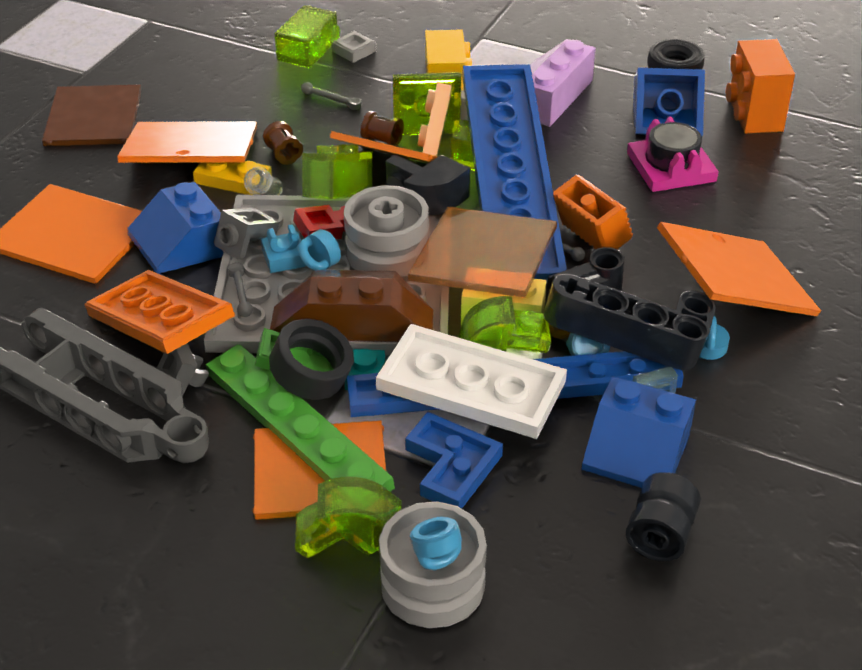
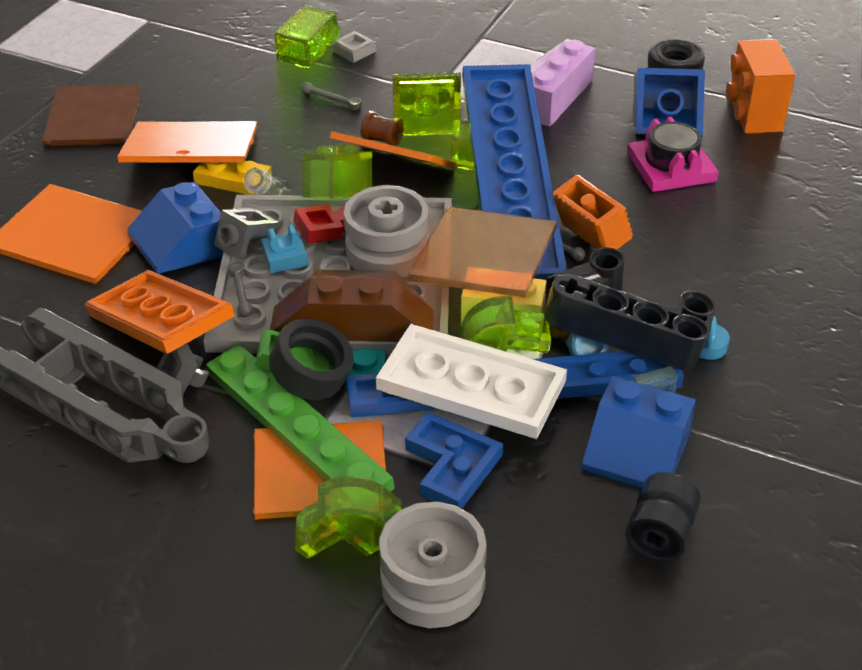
(287, 143): reddish brown bush -> none
(319, 250): dark azure tile -> none
(436, 542): dark azure tile -> none
(437, 105): light nougat plate -> none
(440, 182): black brick -> none
(446, 52): yellow brick -> none
(737, 270): orange piece -> none

